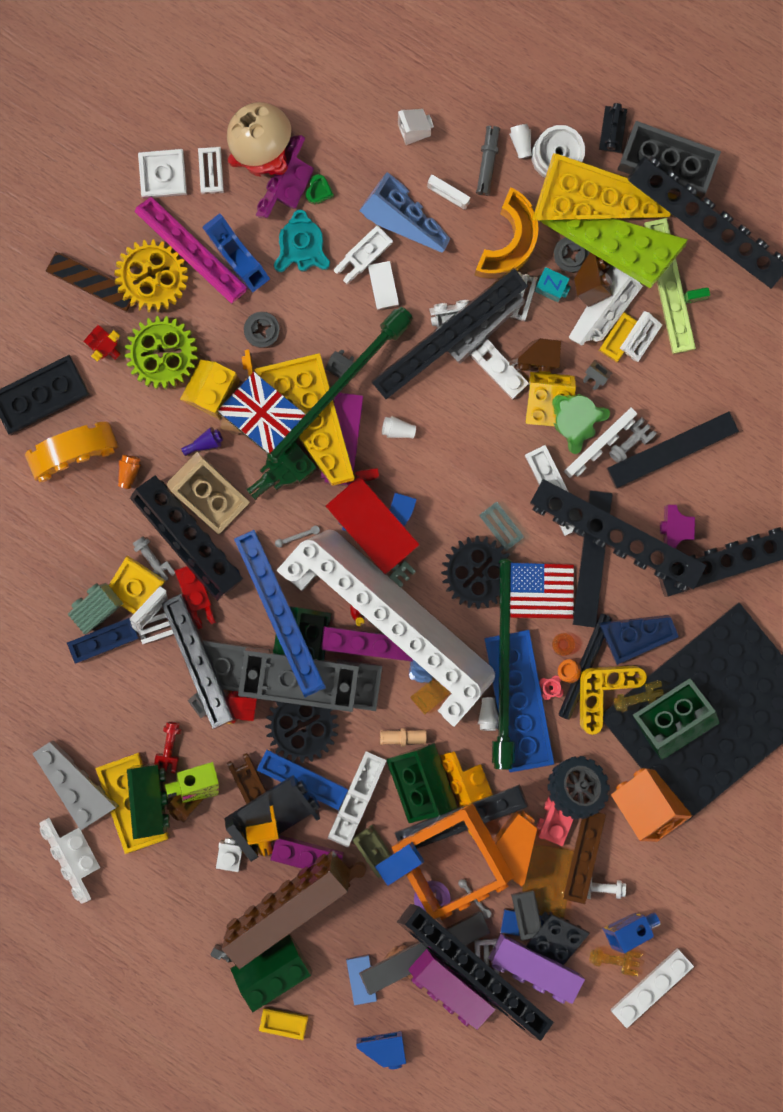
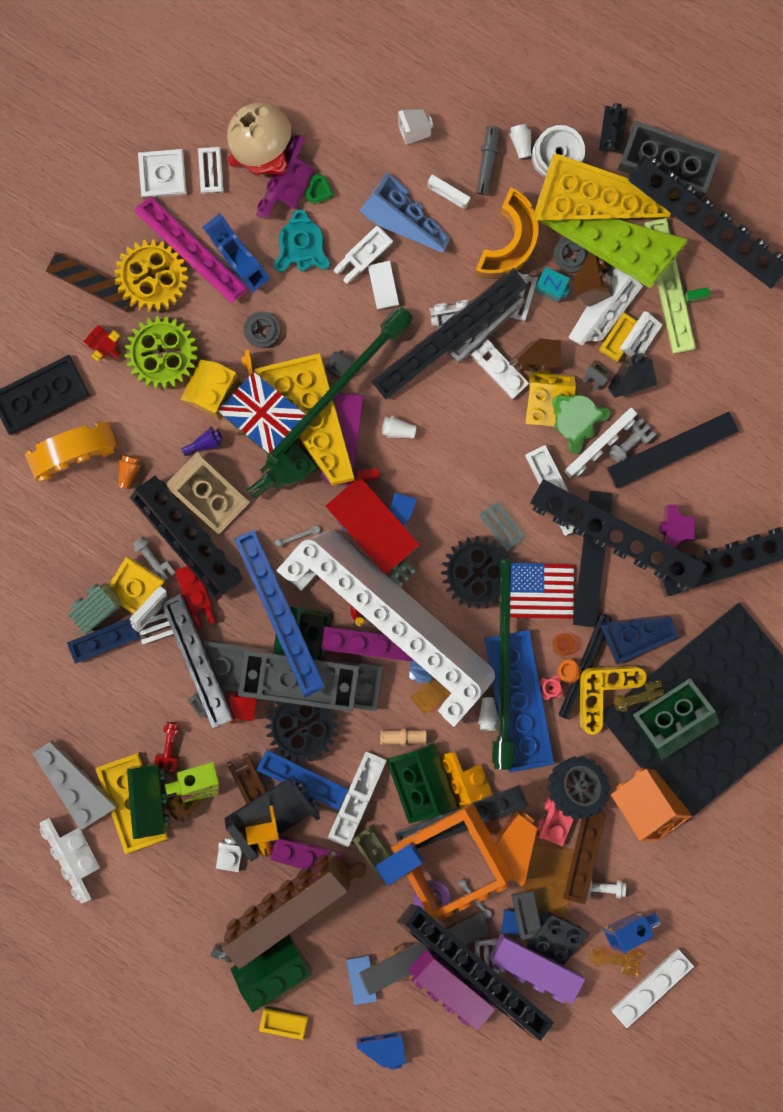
(633, 376): none -> black slope

